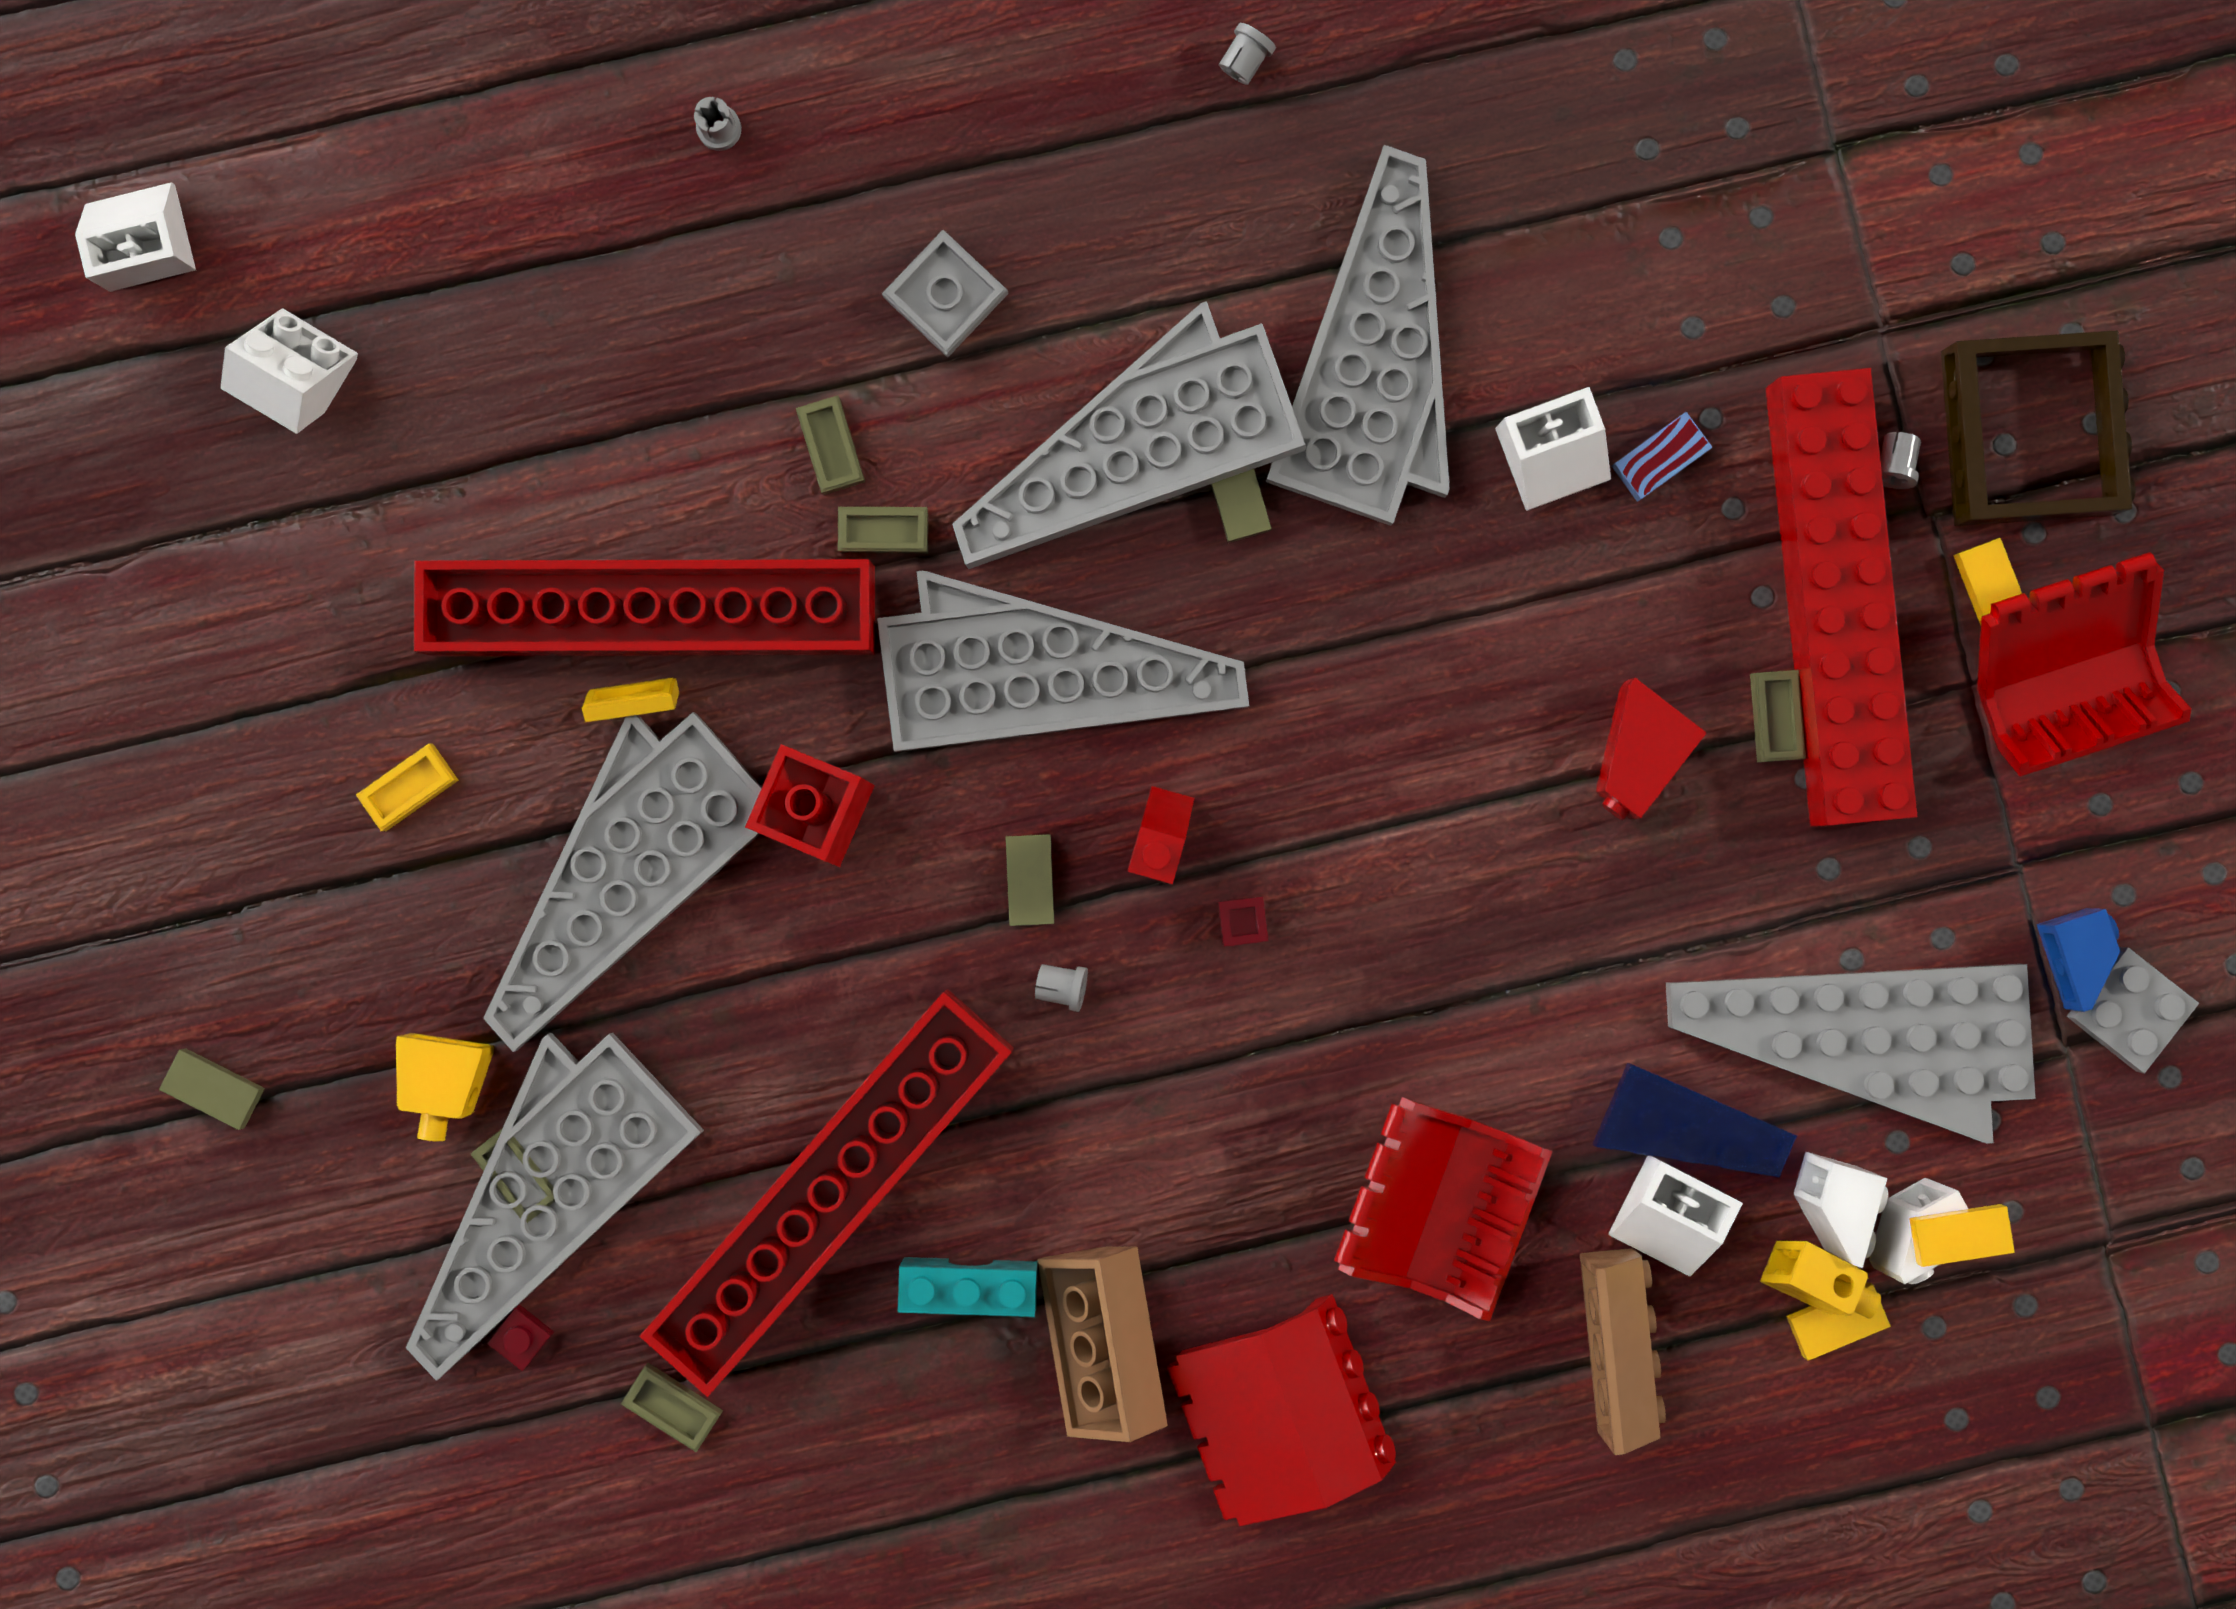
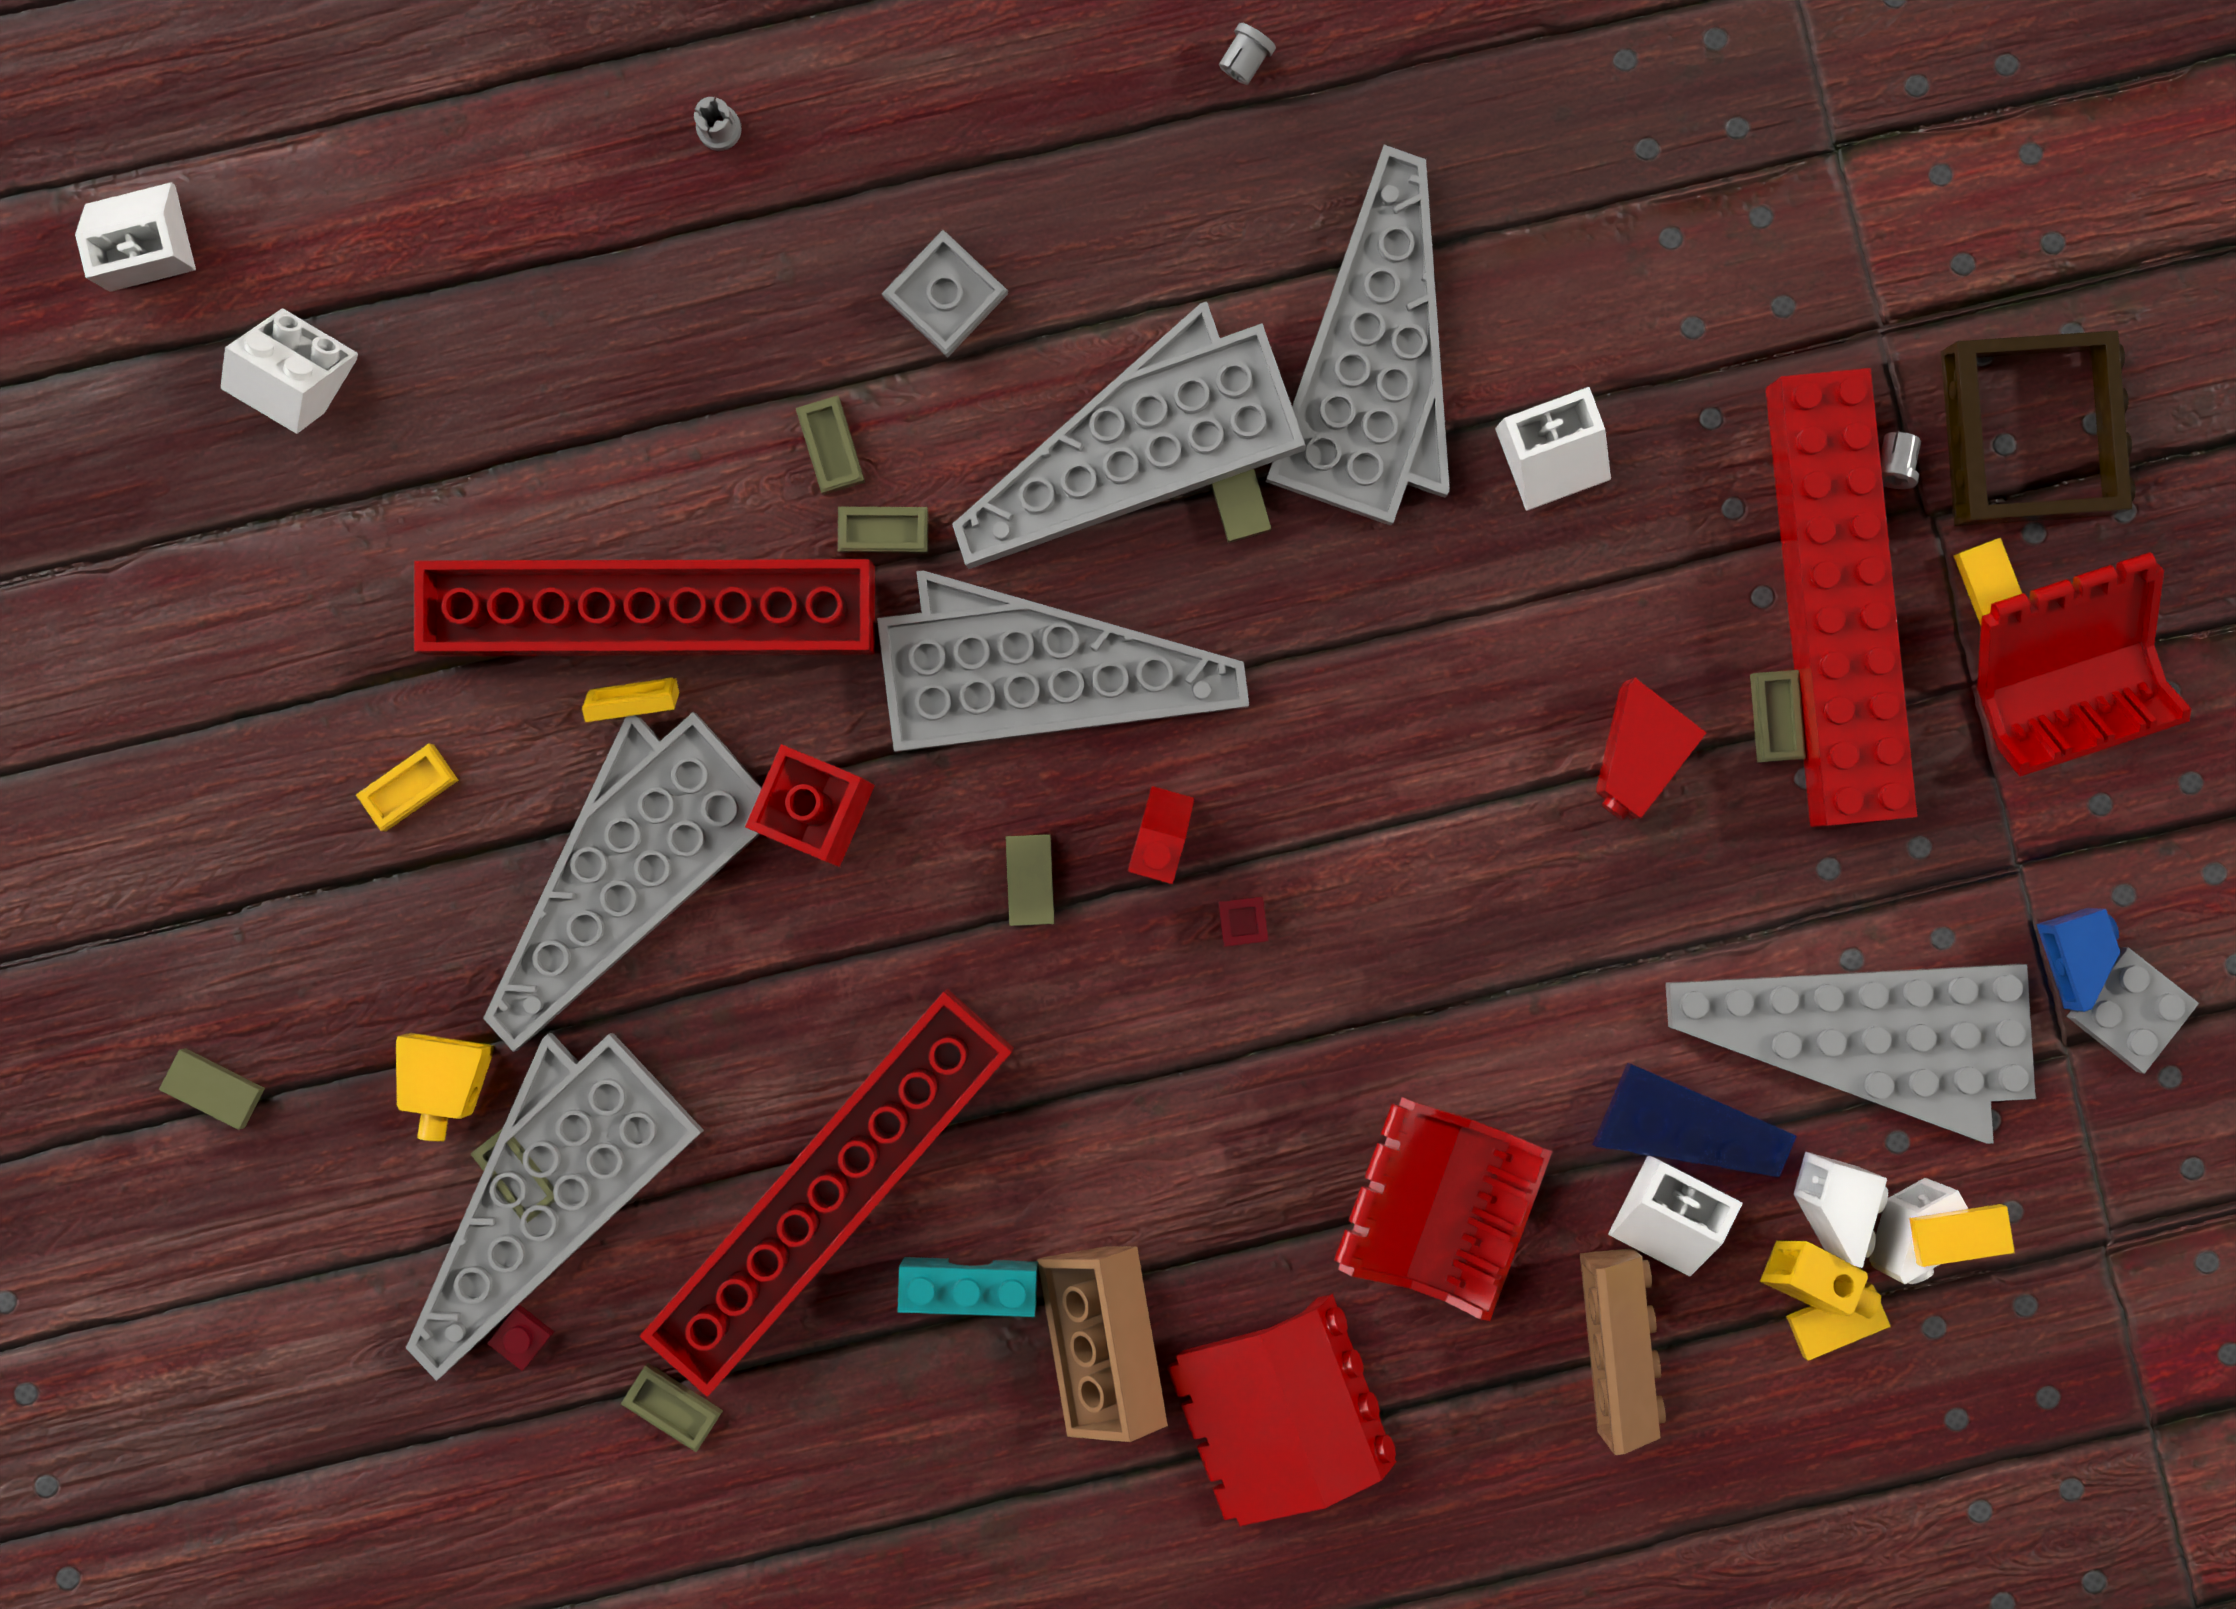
(1062, 985): light grey bush -> none
(1661, 456): tile -> none

